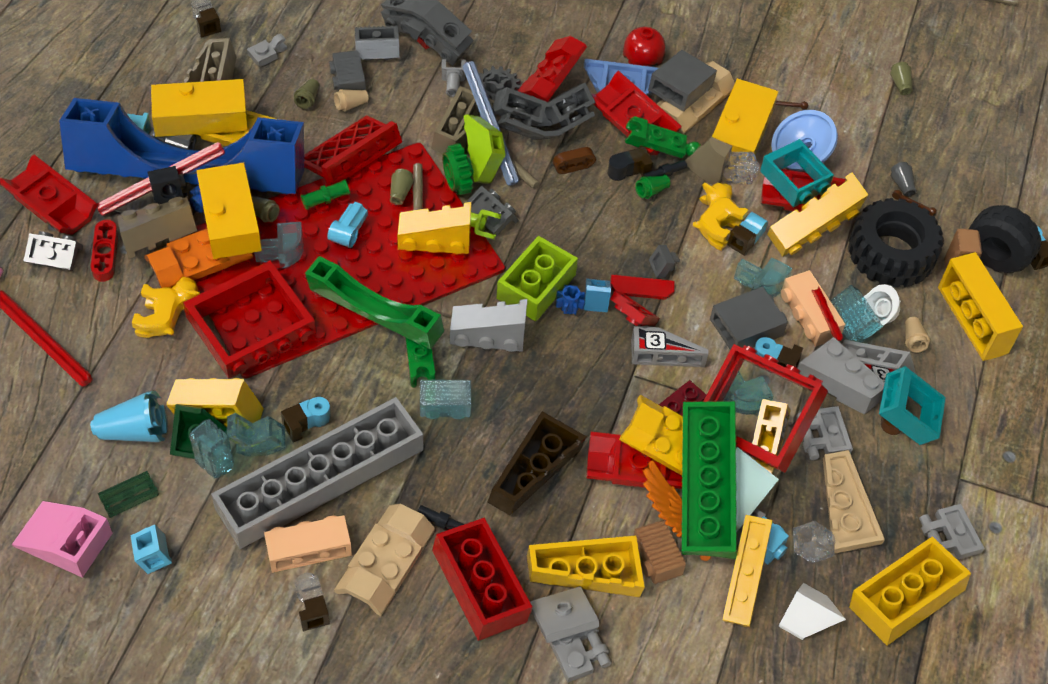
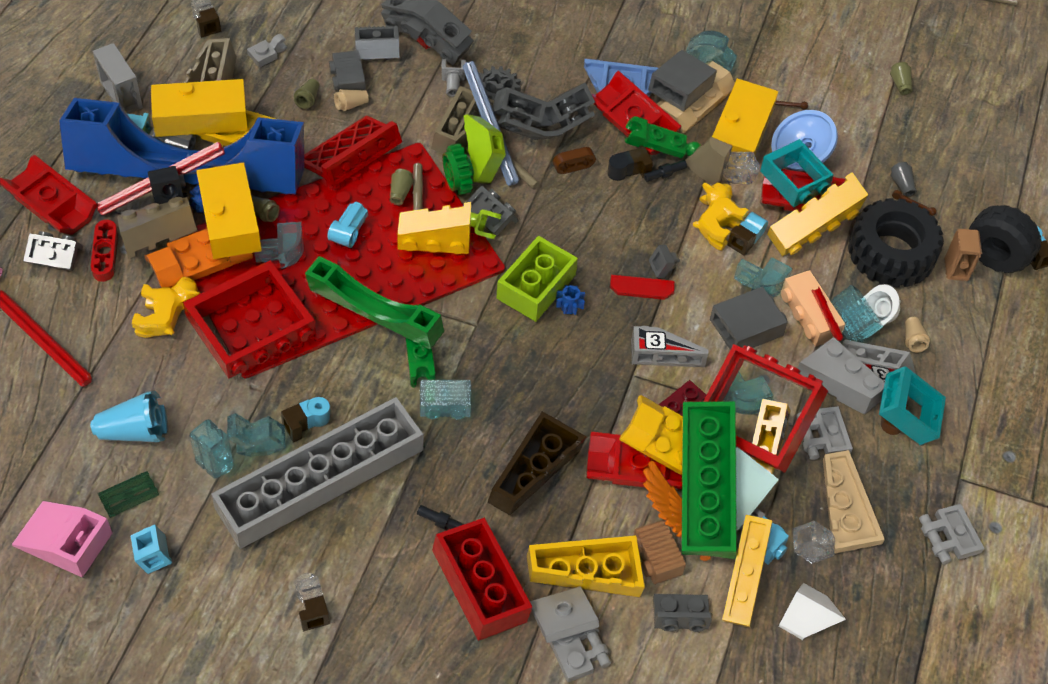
(117, 78): none -> light grey window
(185, 421): dark green slope -> none
(217, 397): yellow wedge -> none
(308, 543): light nougat brick -> none
(325, 194): green pin -> none
(386, 557): tan piece -> none
(489, 326): light grey wedge -> none
(553, 70): red piece -> none
(597, 295): dark azure slope -> none
(635, 312): red plate -> none
(644, 47): red cylinder -> none
(651, 185): green cone -> none
(681, 612): none -> dark grey bracket
(712, 46): none -> clear light blue brick
(781, 353): leg -> none
(909, 590): yellow brick -> none
(979, 306): yellow brick -> none

